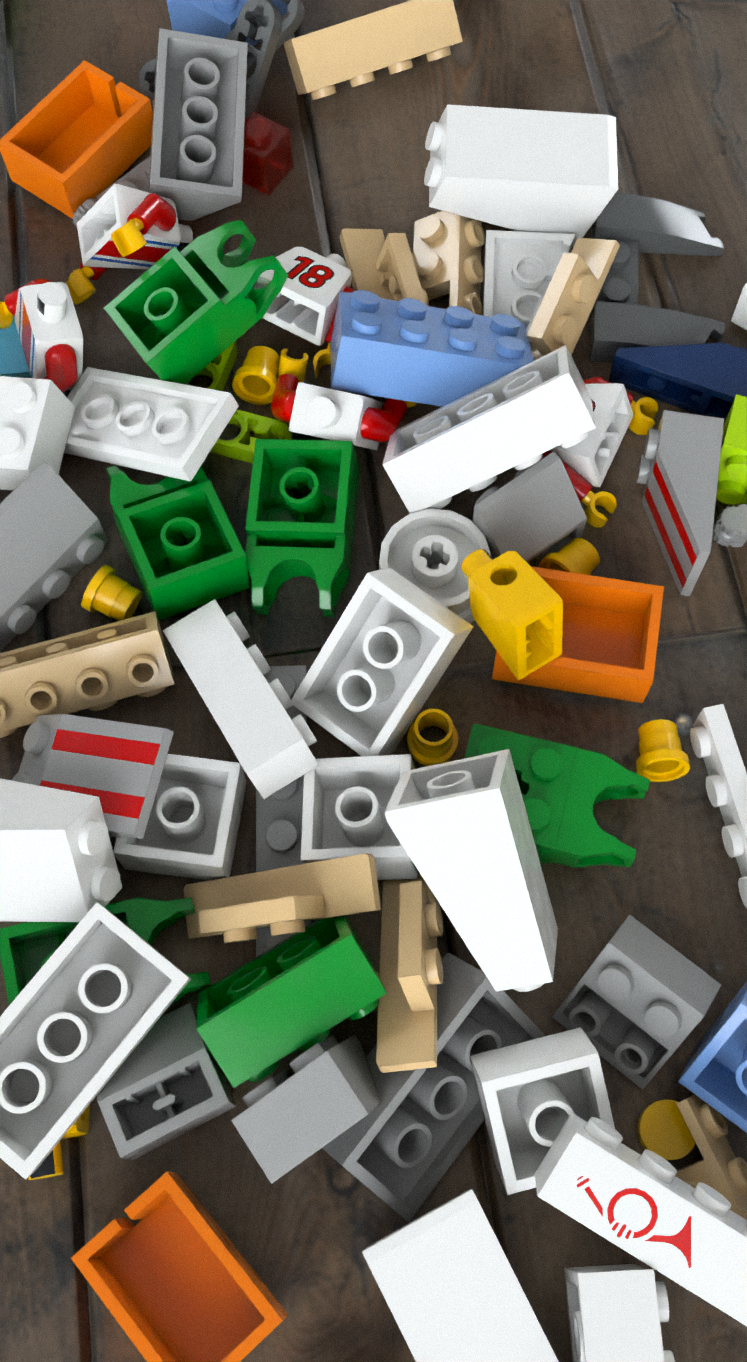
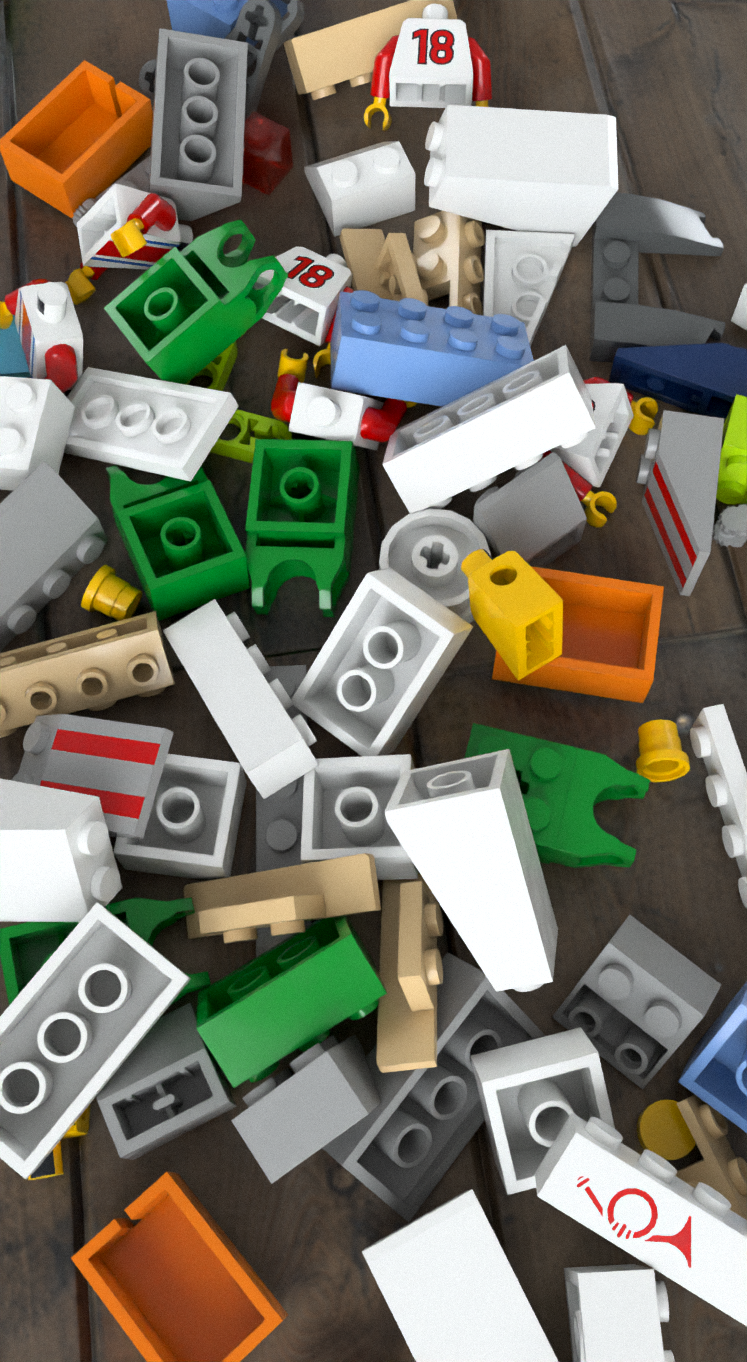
(257, 376): yellow piece -> none
(364, 186): none -> white slope
(429, 752): yellow piece -> none
(430, 67): none -> white torso
(571, 296): tan bracket -> none
(575, 557): yellow piece -> none

